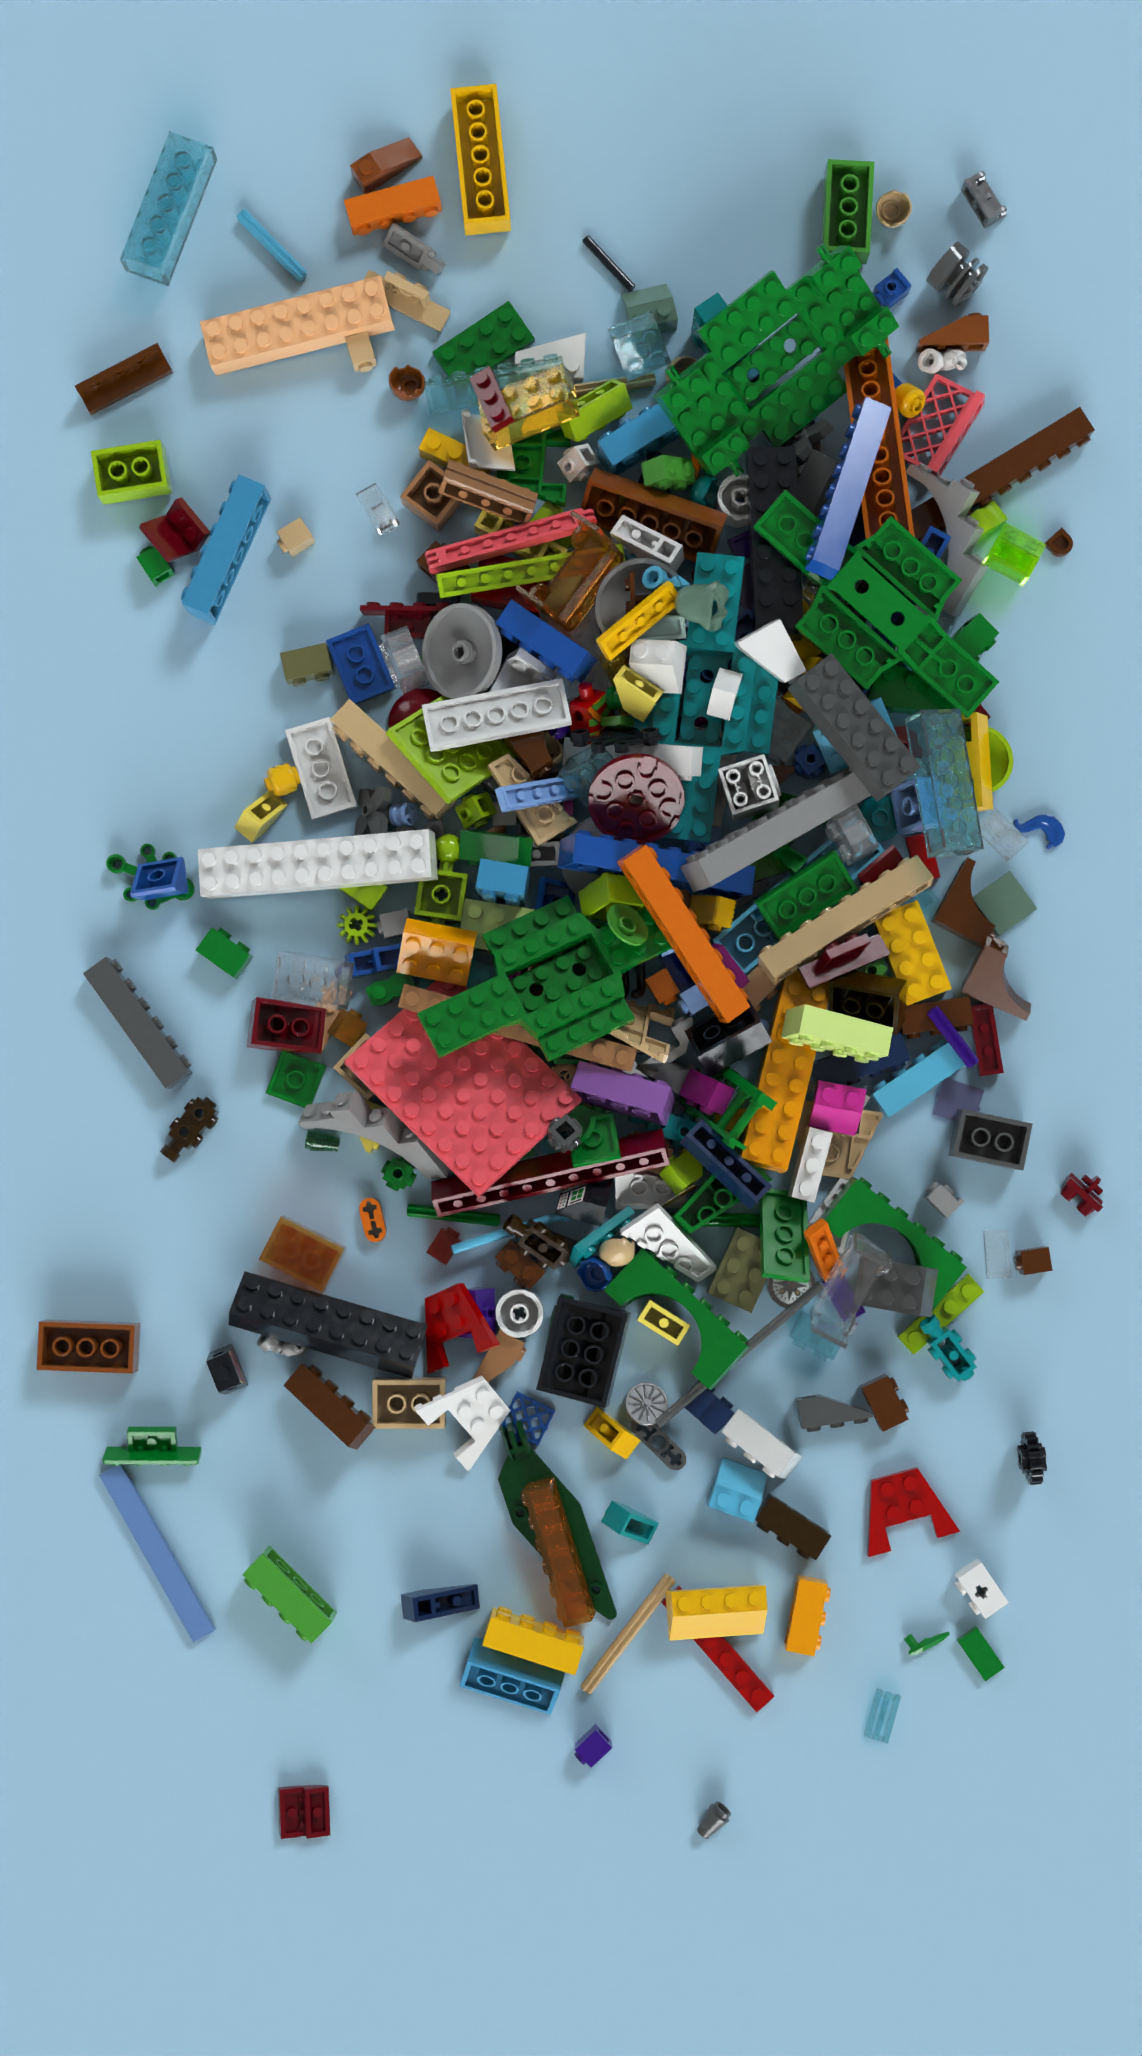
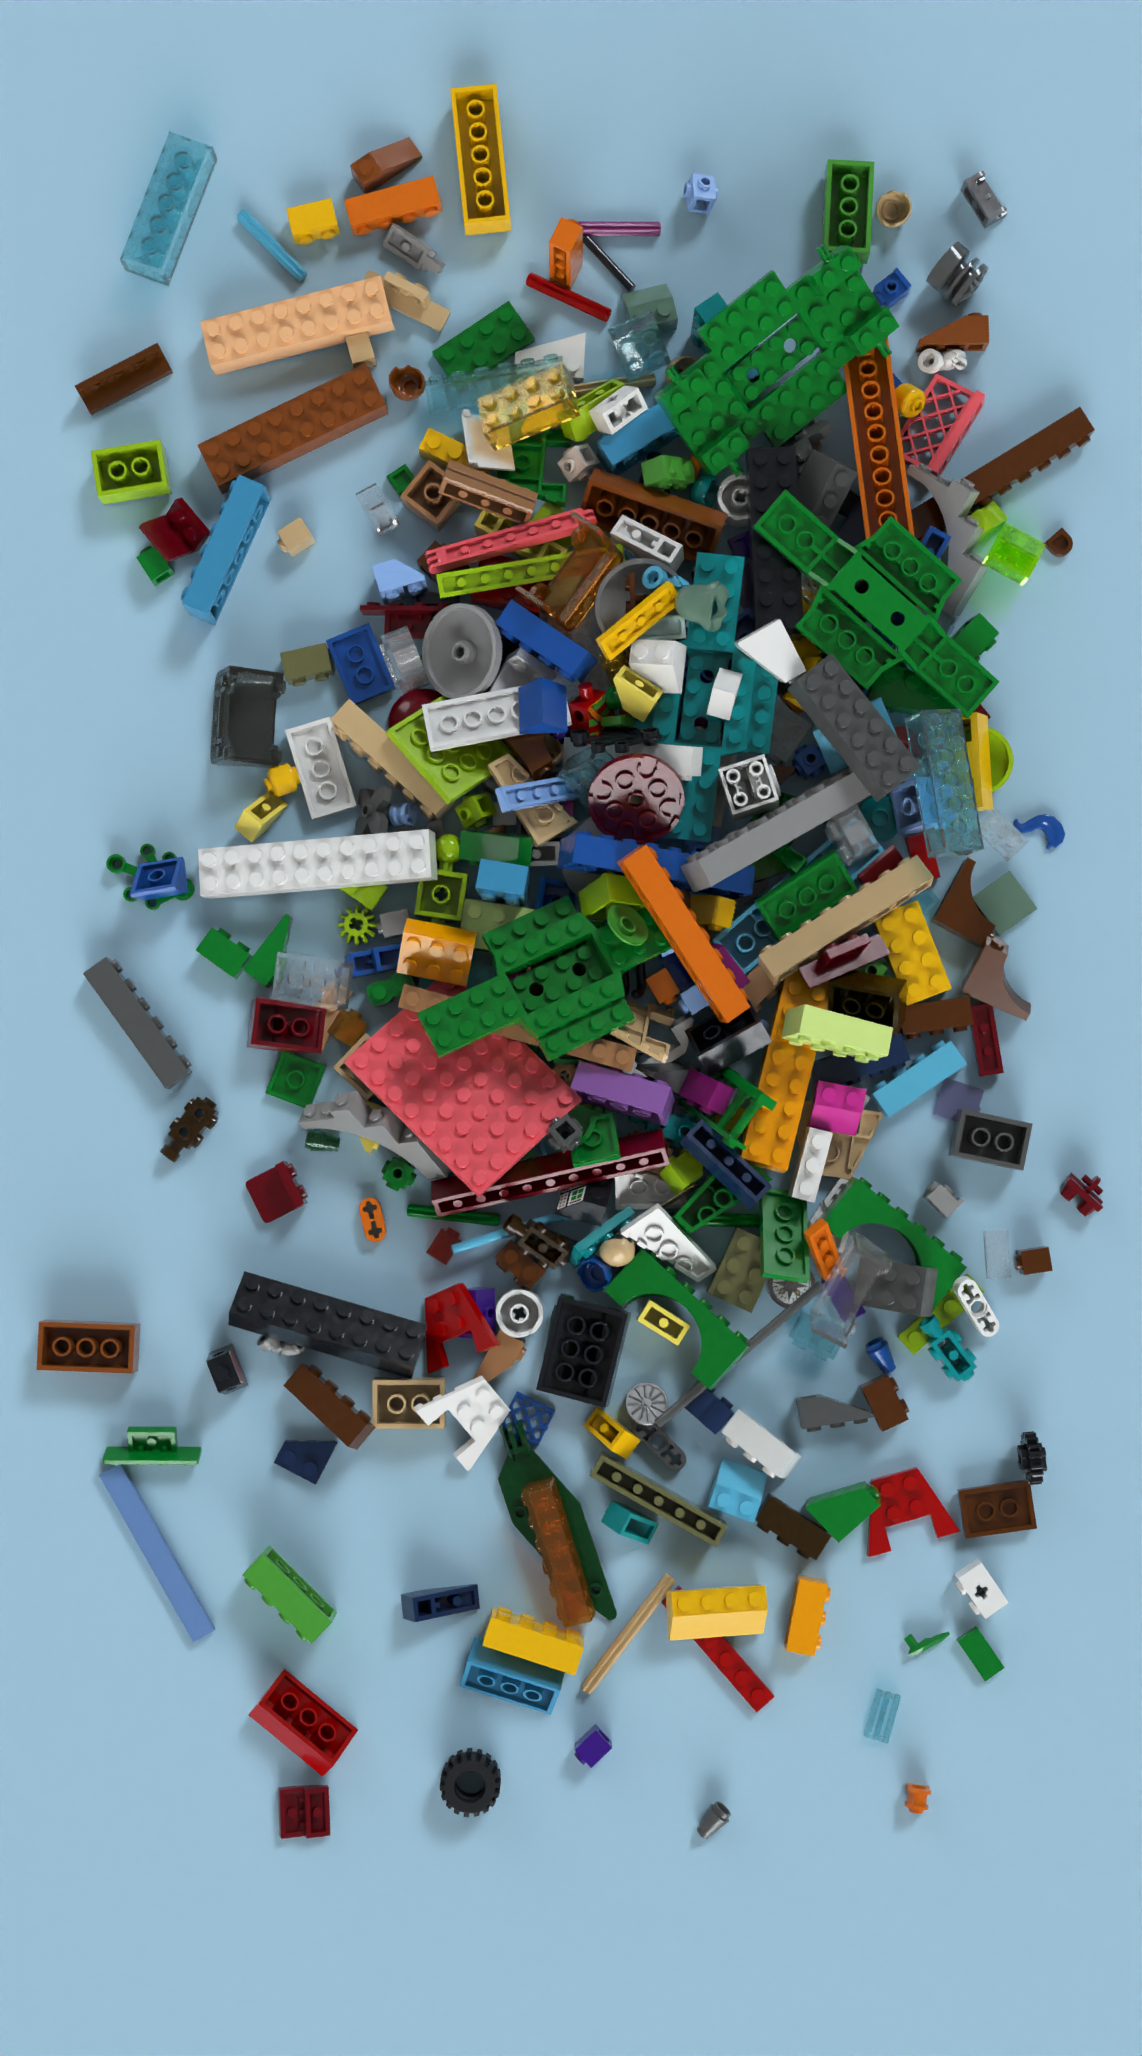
(245, 717): none -> clear smoke windscreen
(263, 962): none -> green slope
(276, 1192): none -> dark red bracket
(294, 428): none -> dark orange brick
(303, 1253): clear orange brick -> none
(303, 1722): none -> red slope
(305, 1457): none -> dark blue wing
(313, 221): none -> yellow brick
(398, 581): none -> light blue slope
(400, 479): none -> green tile
(464, 1801): none -> black tyre
(492, 399): plate -> none
(542, 707): none -> blue slope
(566, 252): none -> orange brick
(568, 297): none -> red axle
(611, 228): none -> magenta axle
(618, 409): none -> white brick
(658, 1499): none -> olive brick
(700, 193): none -> light blue brick
(844, 1508): none -> green slope
(847, 488): brick -> none
(880, 1353): none -> blue cone
(917, 1797): none -> orange brick
(953, 1037): dark purple axle -> none
(967, 1301): none -> white beam
(997, 1509): none -> reddish brown plate

